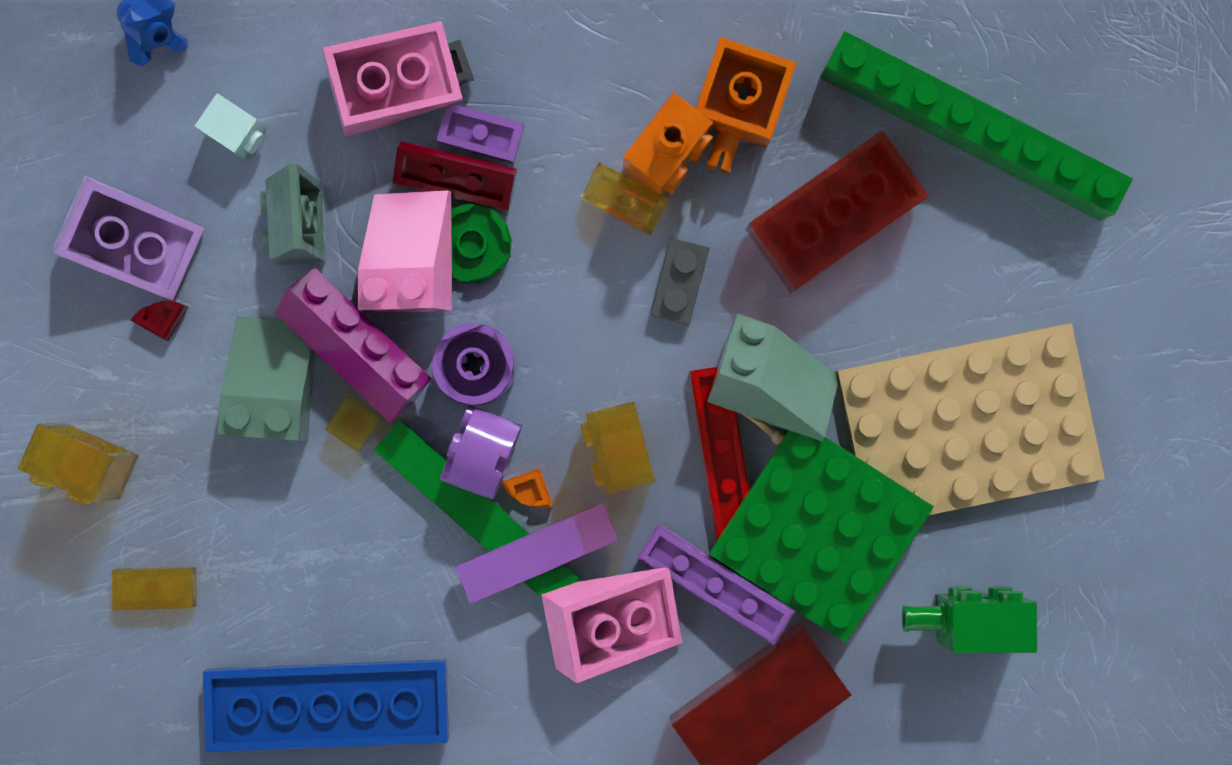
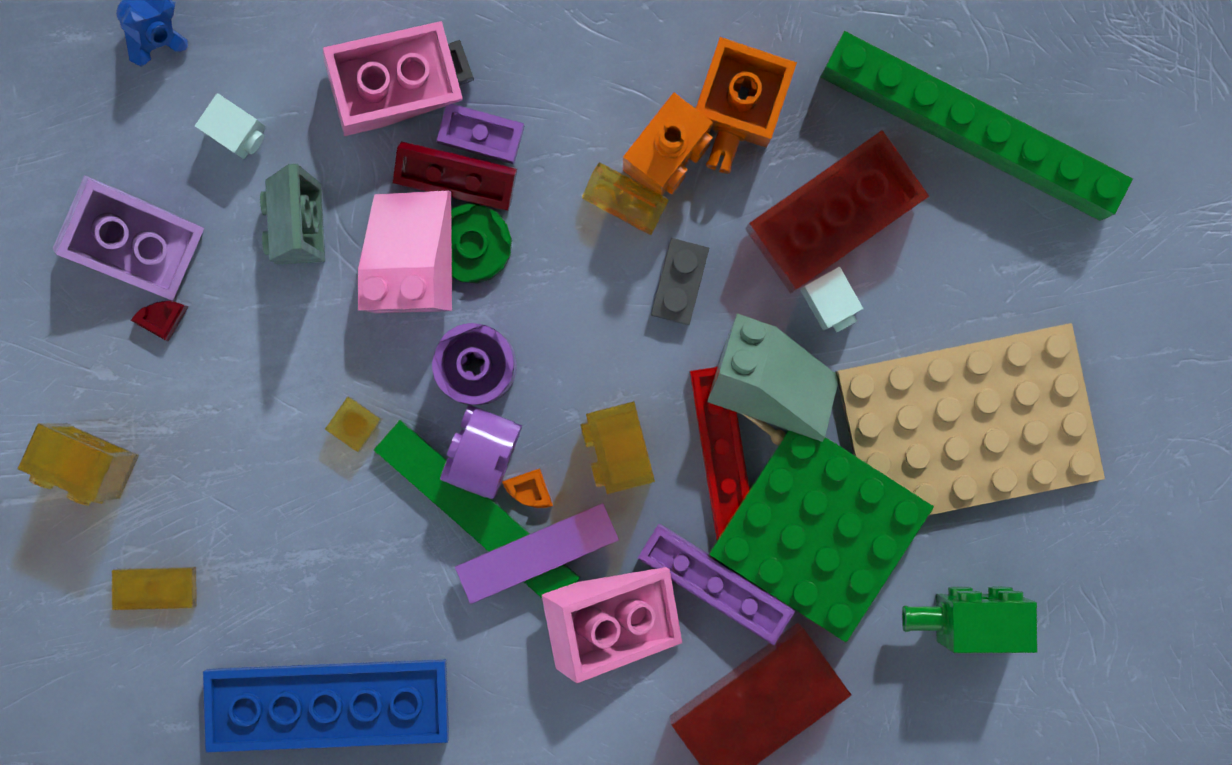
(266, 382): sand green slope -> none
(352, 344): magenta brick -> none
(832, 300): none -> light aqua brick

